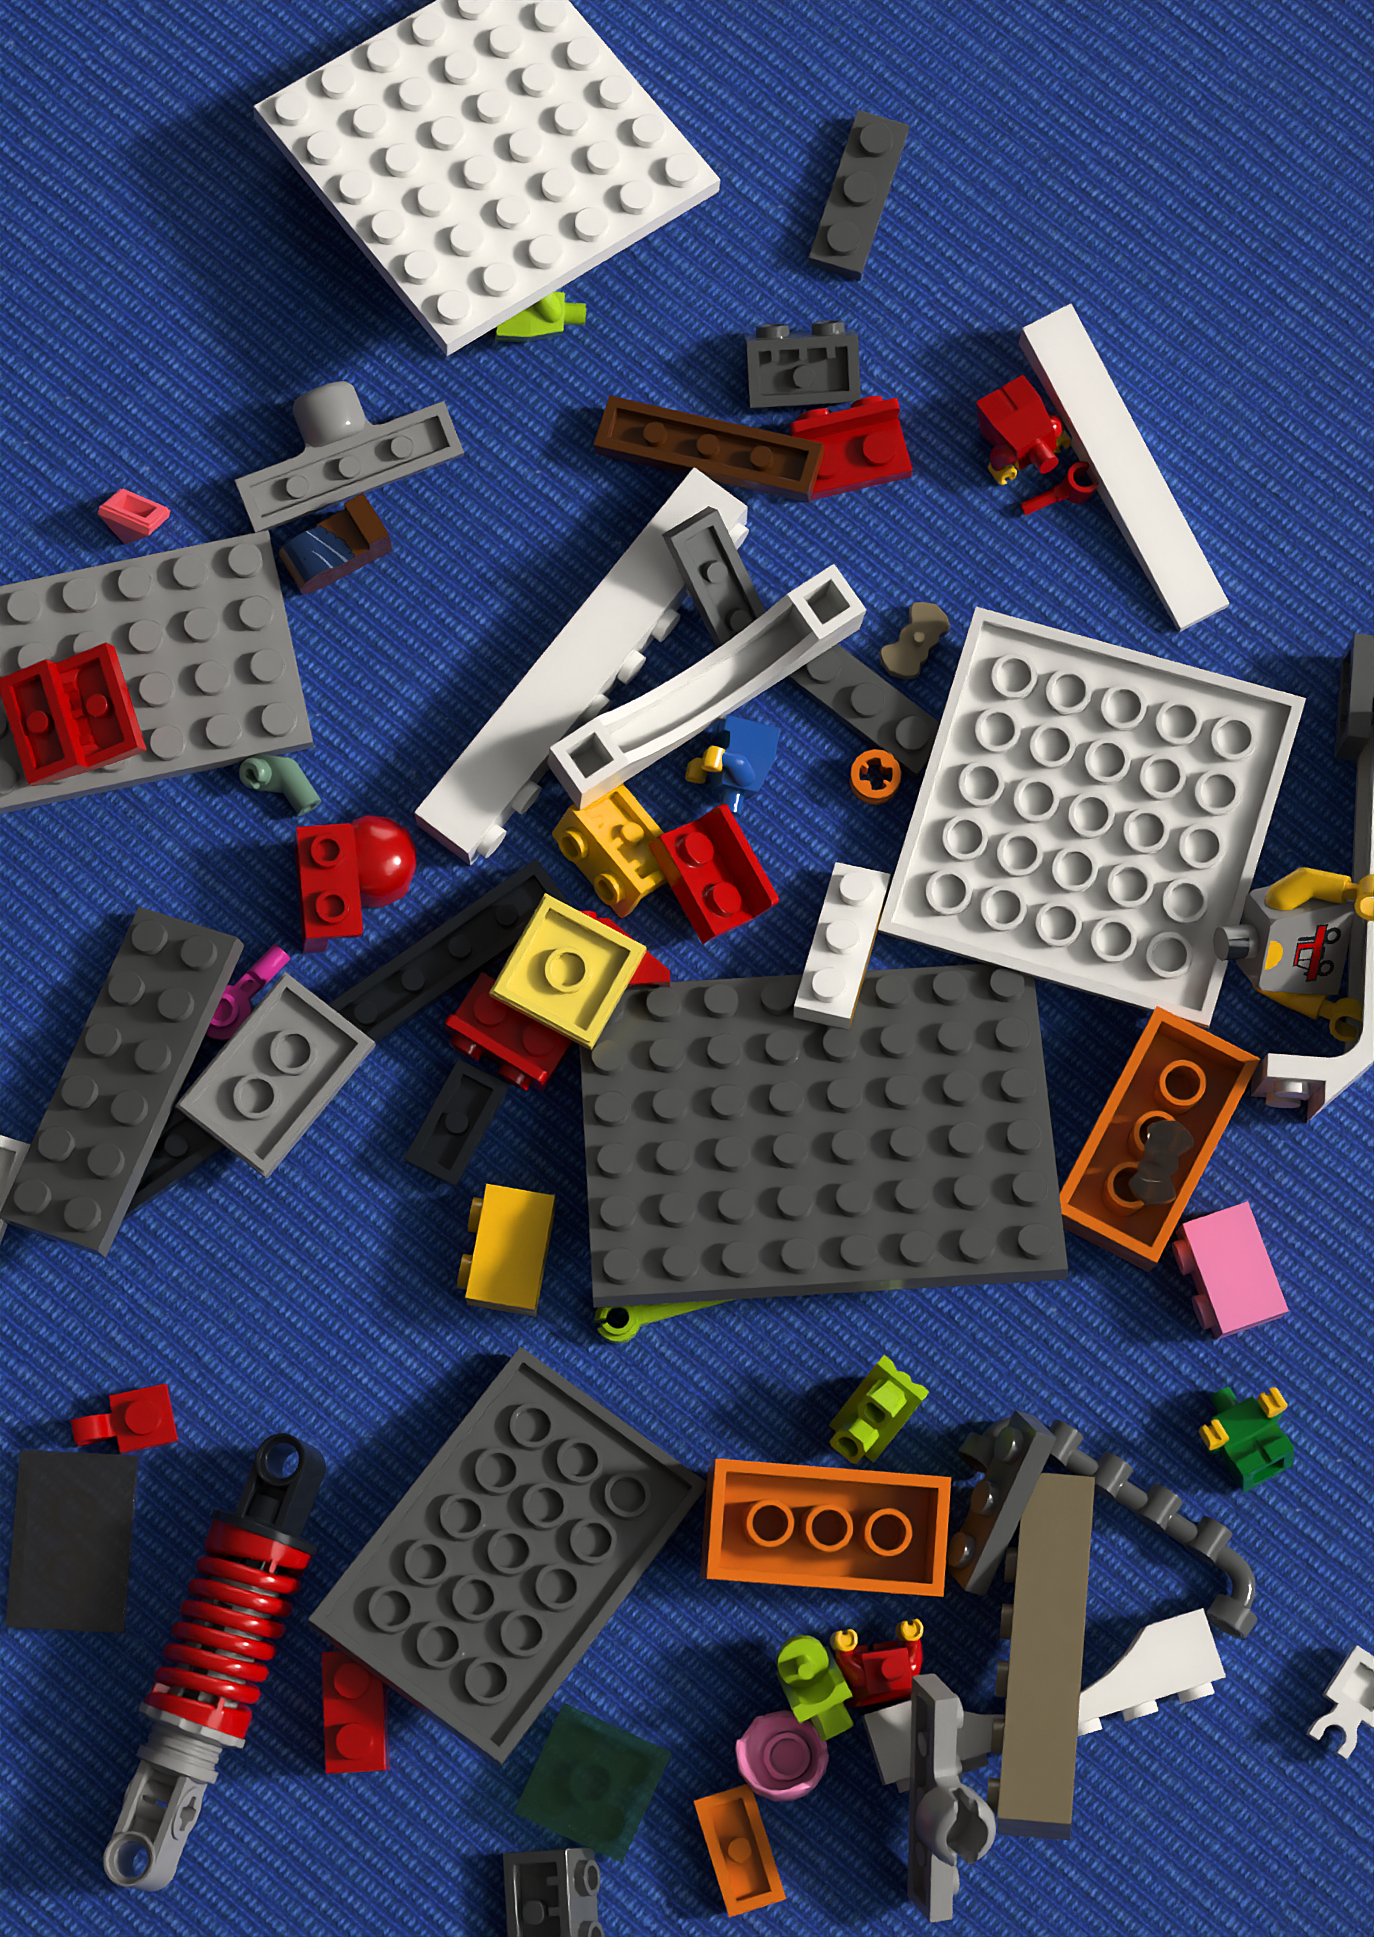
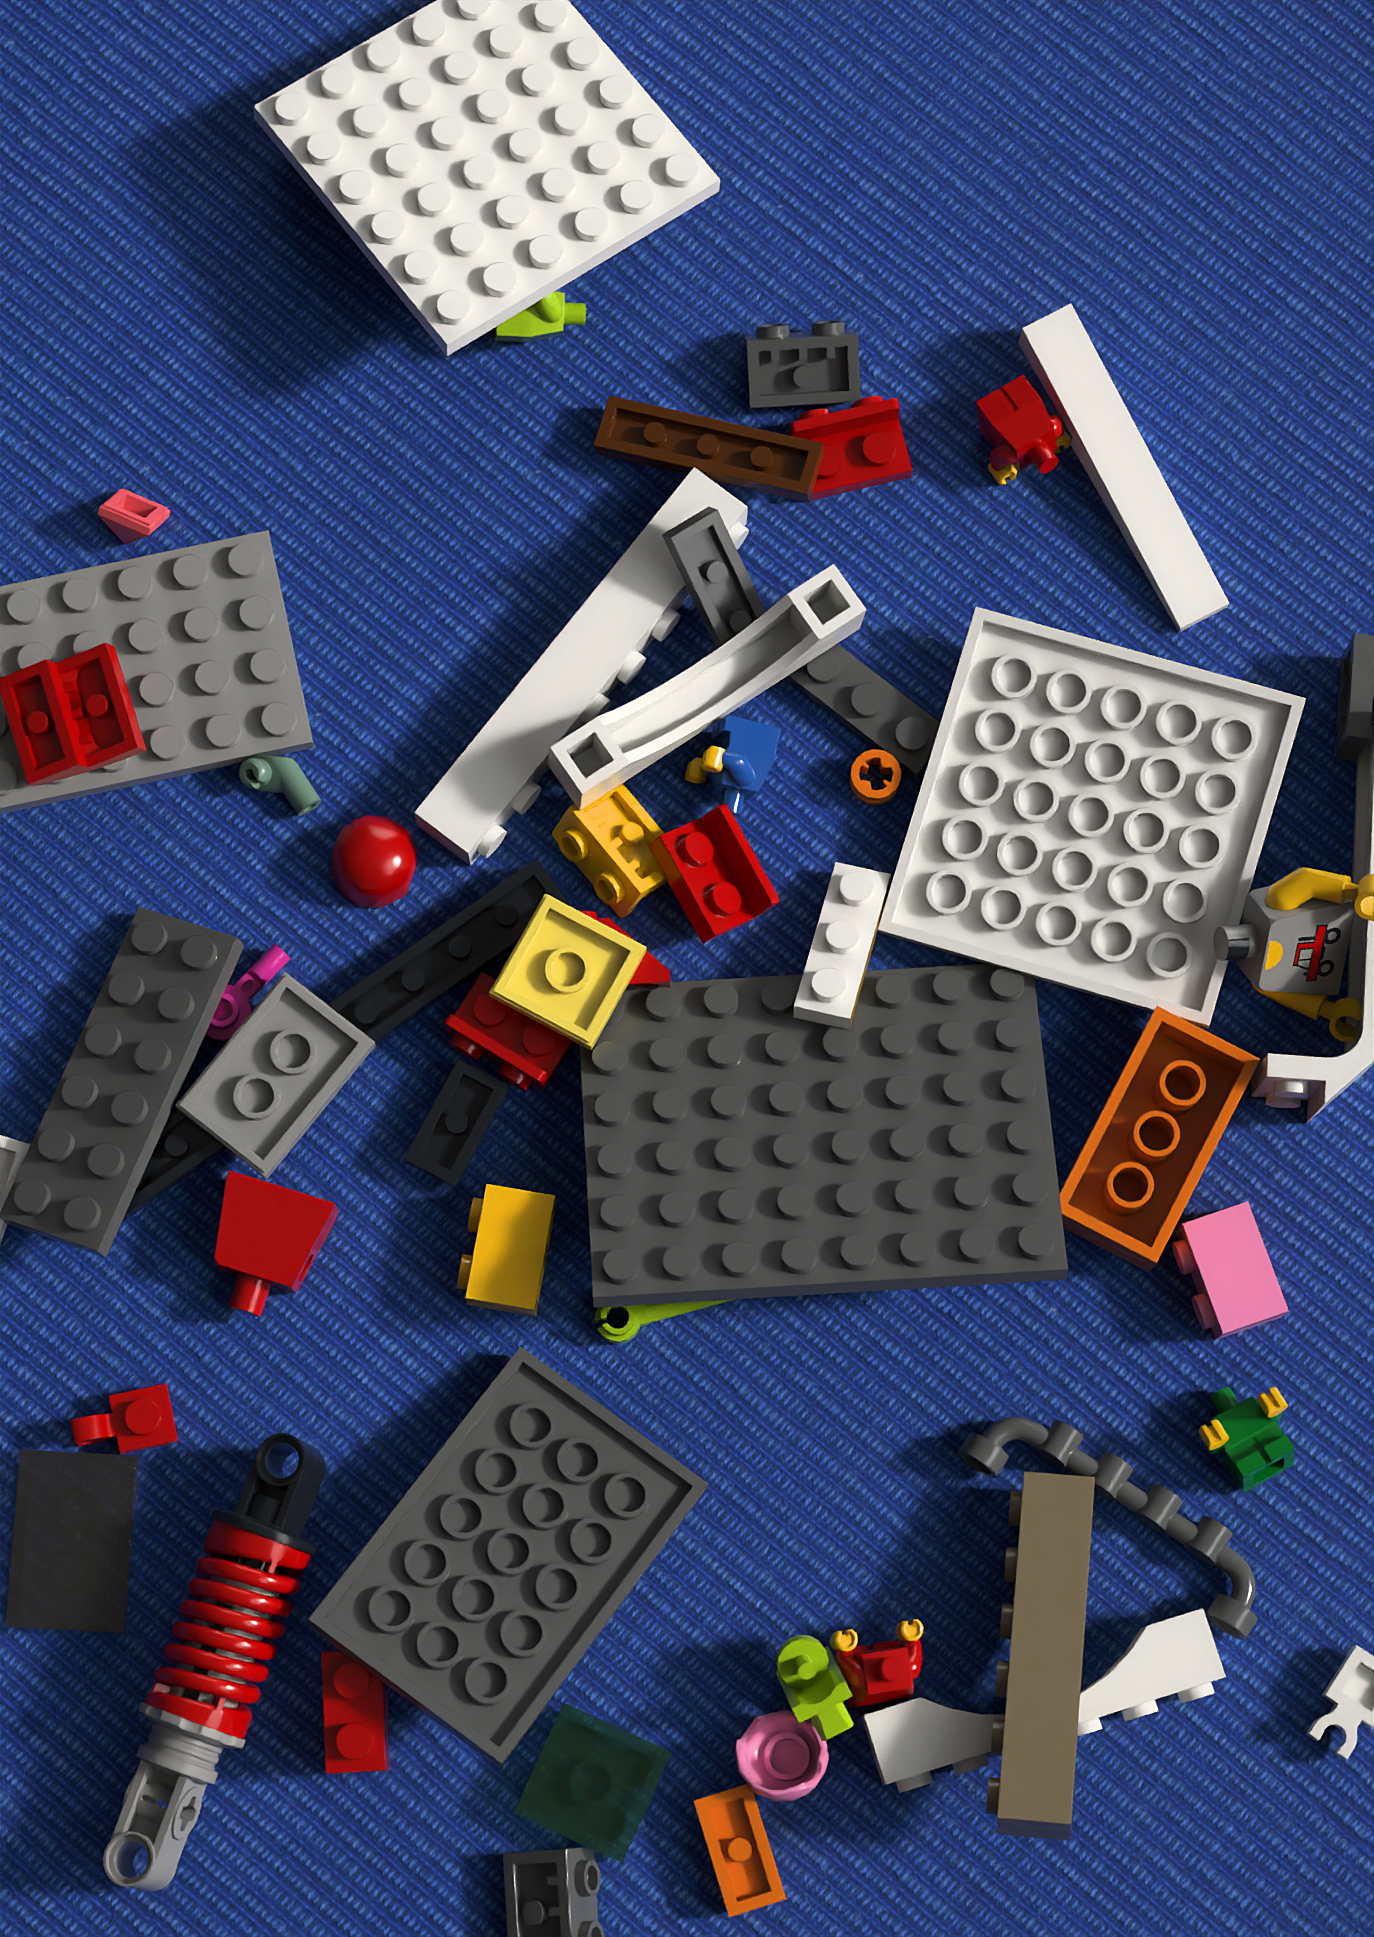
(268, 1238): none -> red torso
(327, 884): red bracket -> none
(336, 546): reddish brown leg -> none
(345, 456): light grey plate -> none
(825, 1527): orange brick -> none
(858, 195): dark grey plate -> none
(875, 1412): lime hips -> none
(915, 640): dark tan piece -> none
(942, 1810): light grey plate -> none
(999, 1502): dark grey plate -> none
(1065, 490): red hand -> none
(1160, 1162): clear smoke piece -> none

